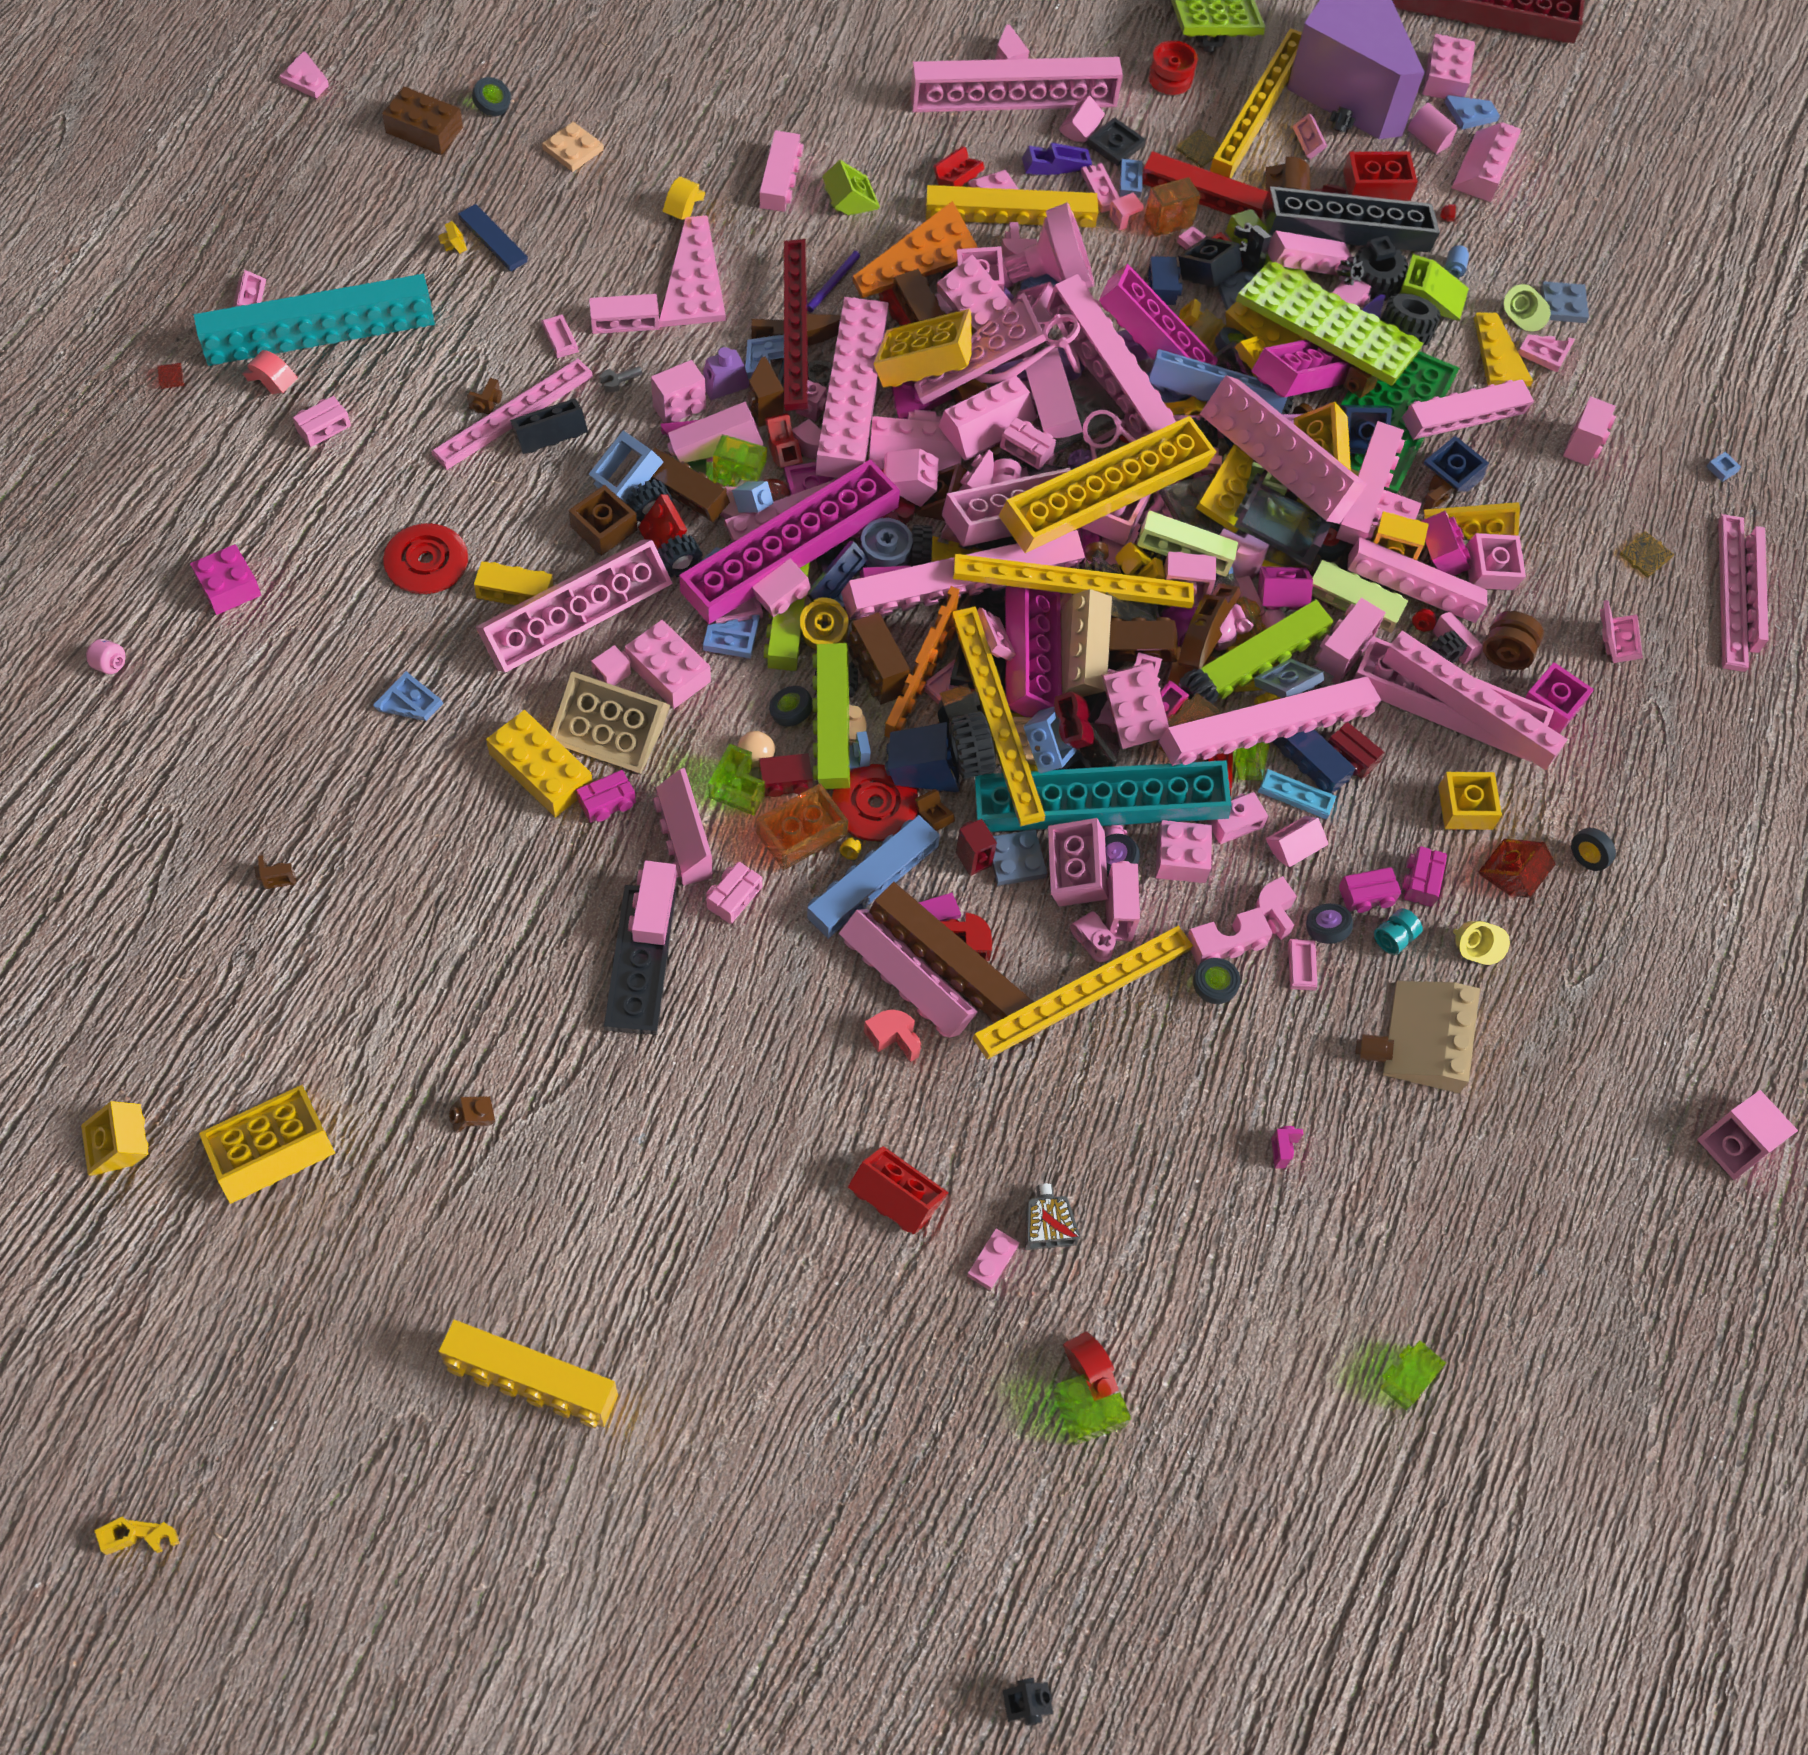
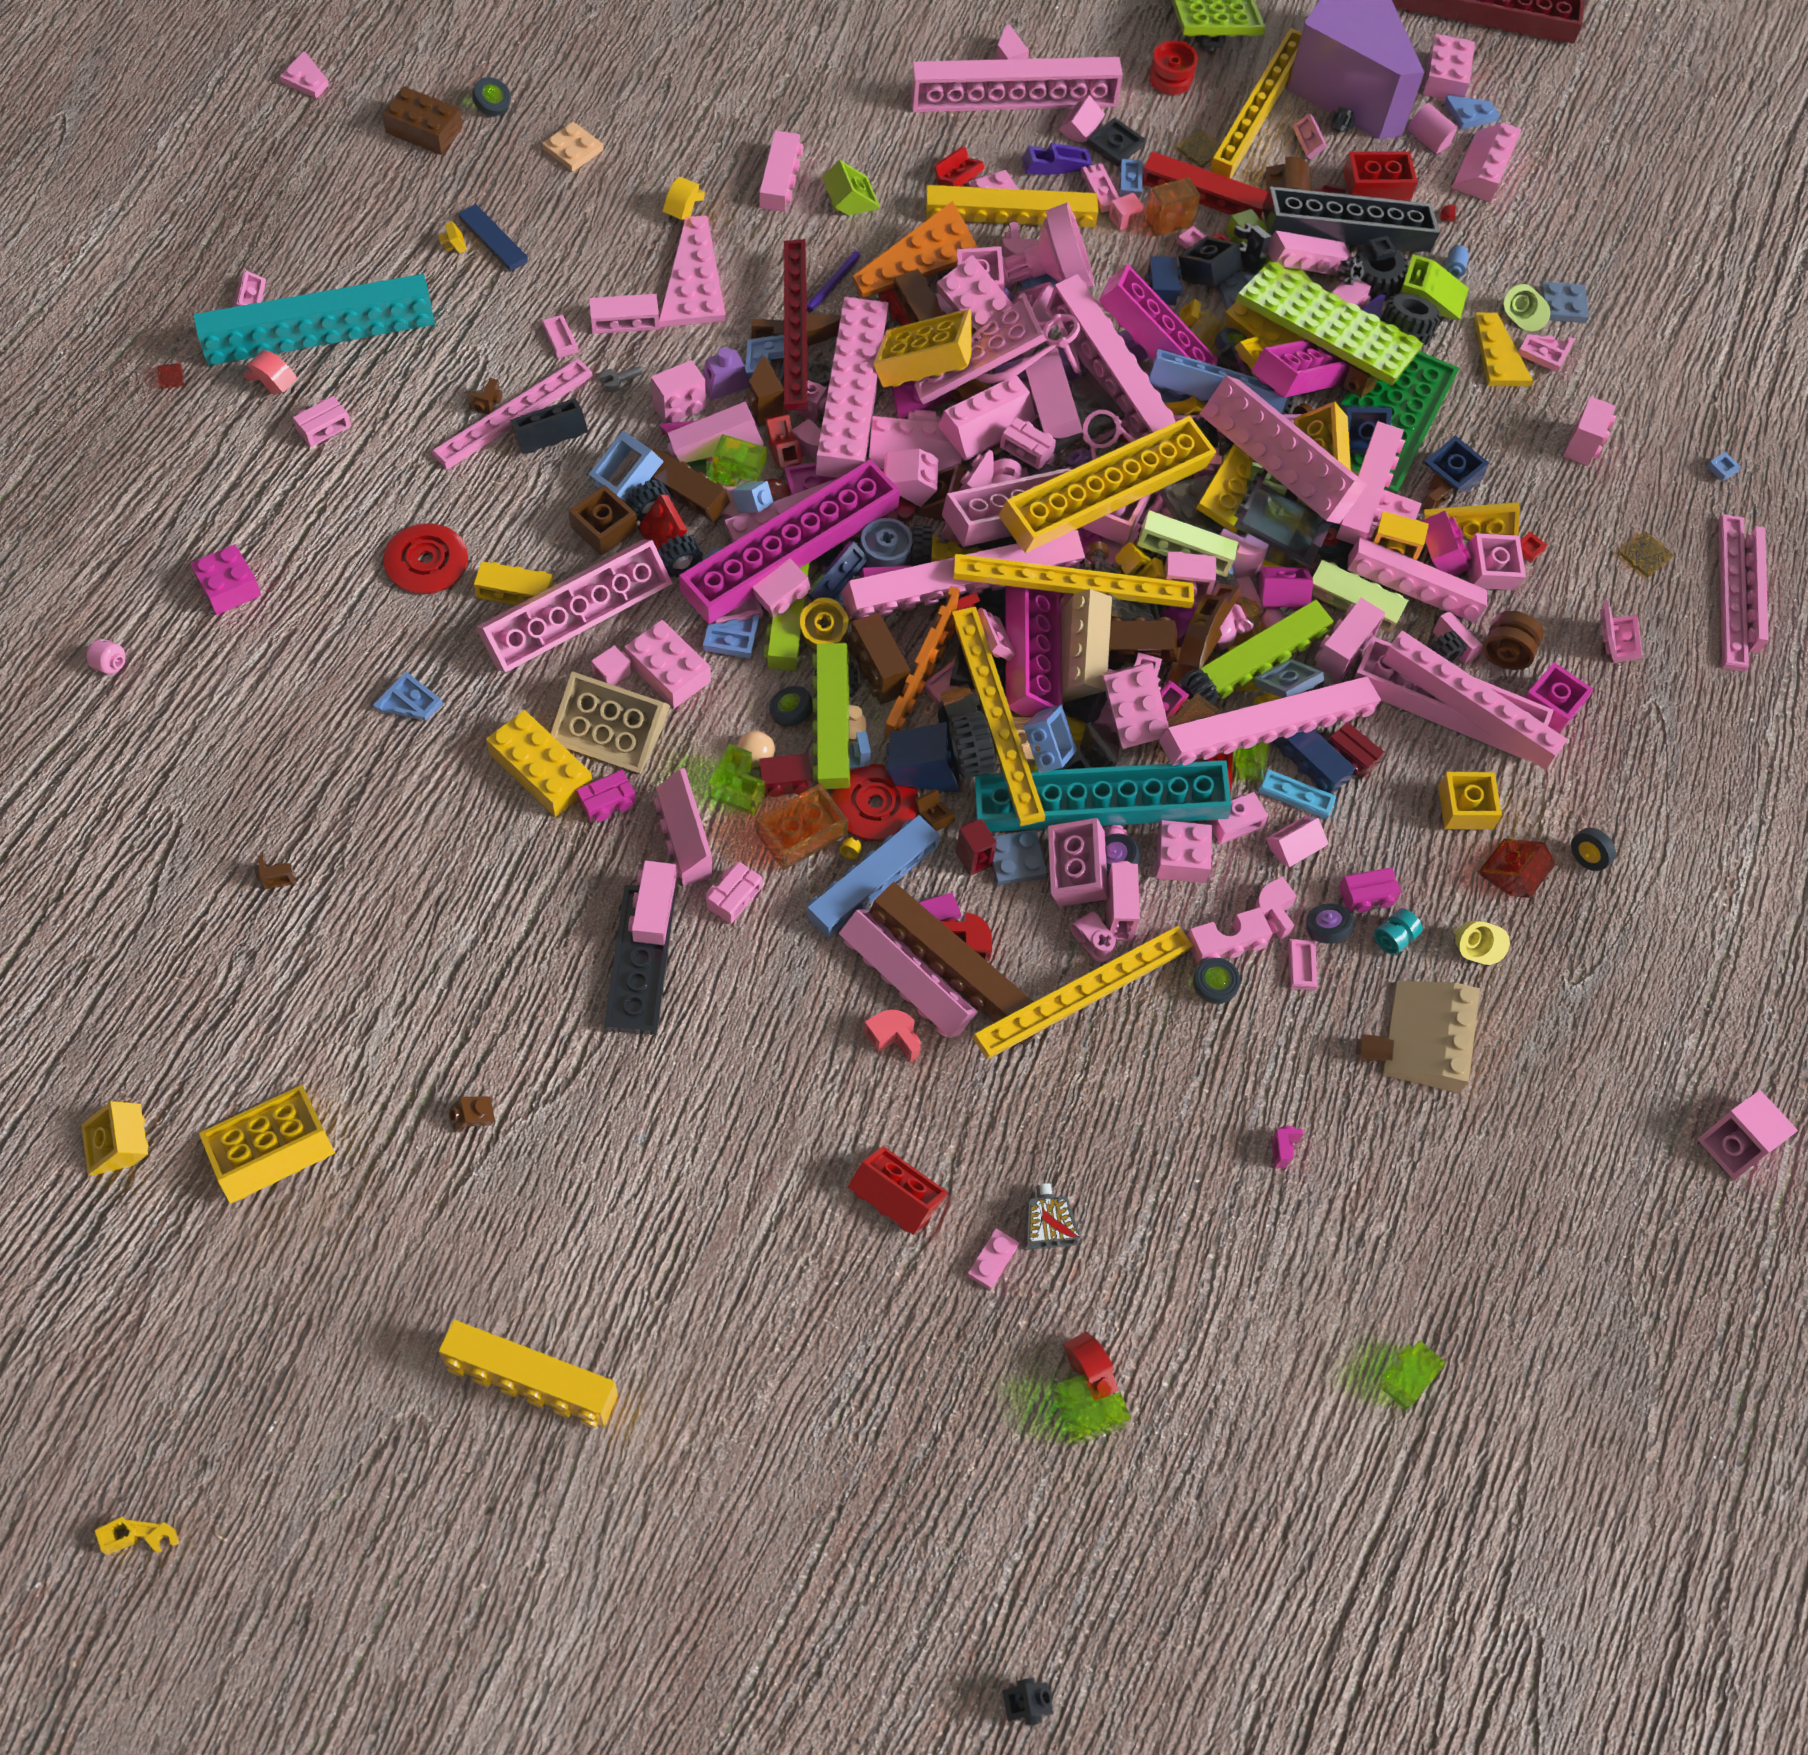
(968, 601): none -> red plate
(1073, 717): dark red brick -> none
(1424, 615): red plate -> none
(1425, 876): dark pink brick -> none
(1467, 409): bright pink brick -> none
(1532, 547): none -> red plate

